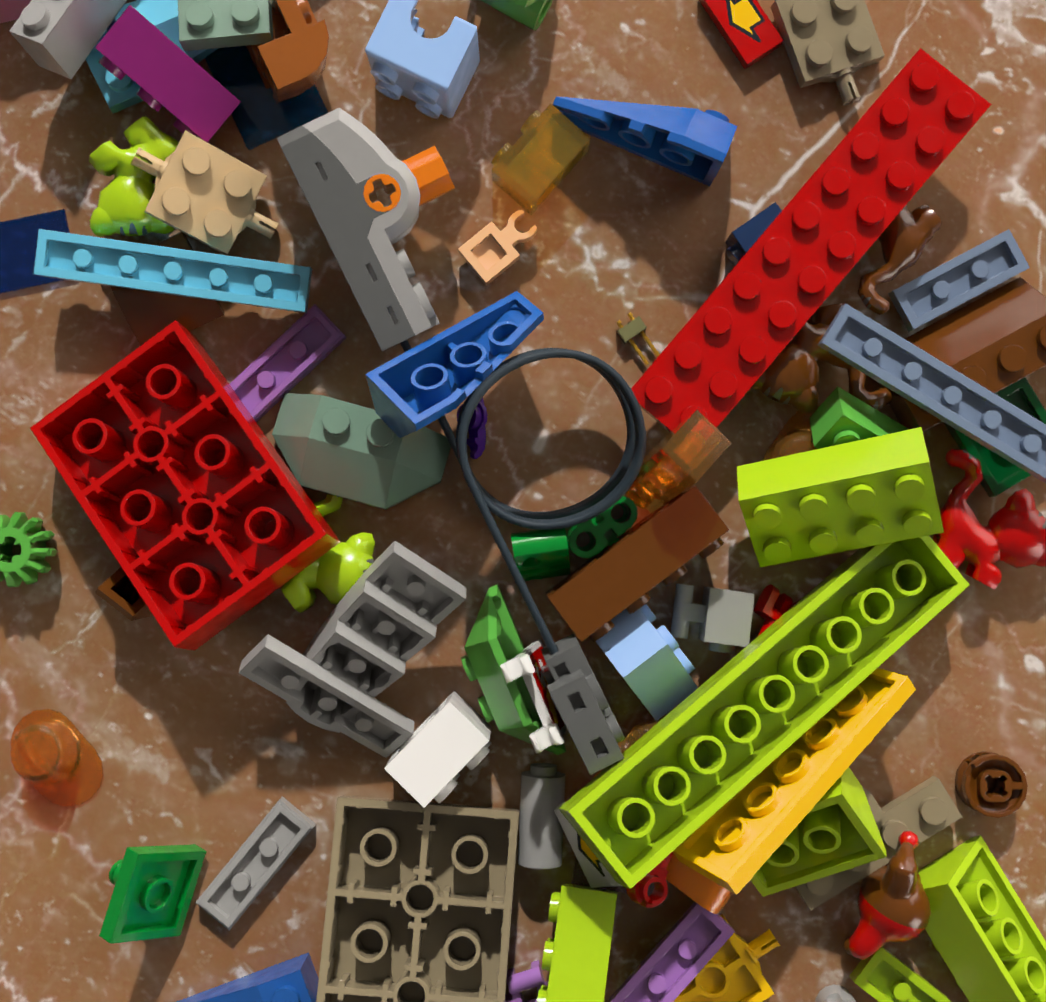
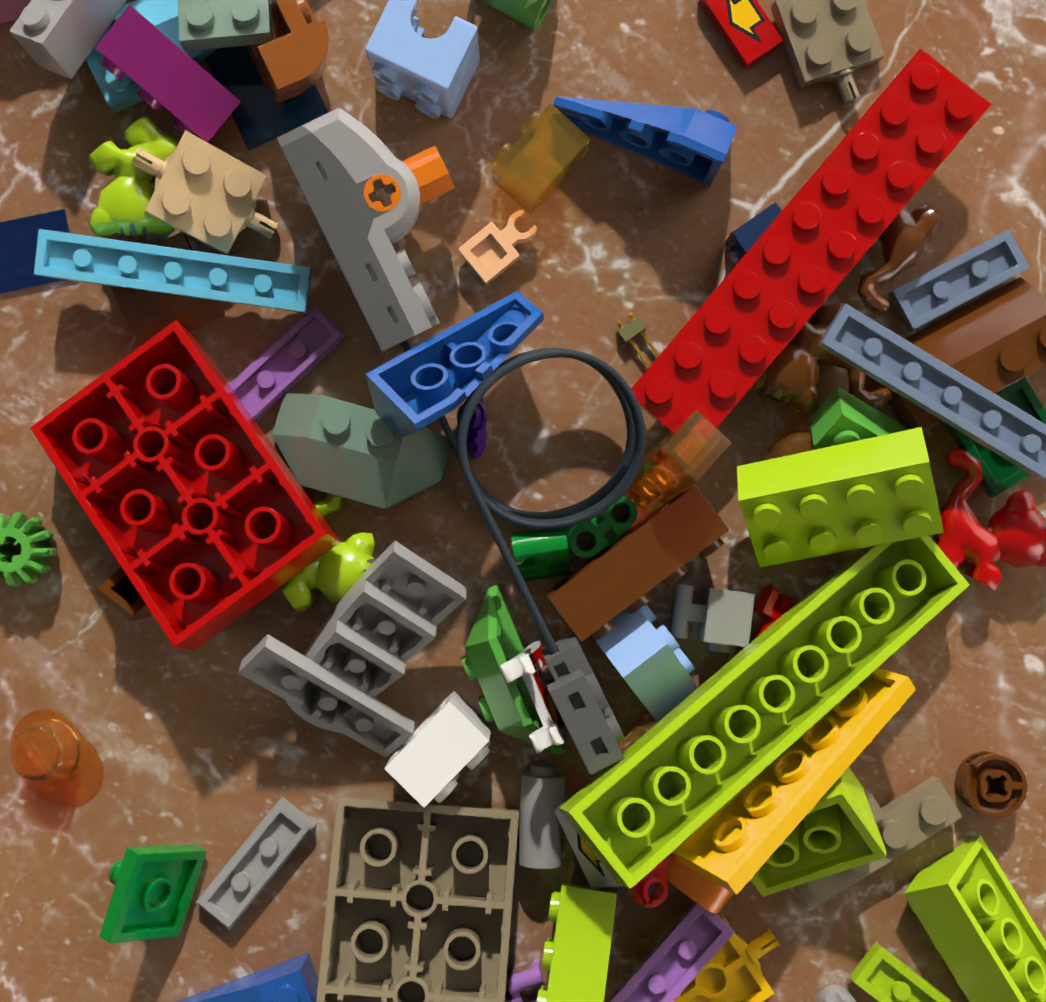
(890, 903): reddish brown piece -> none

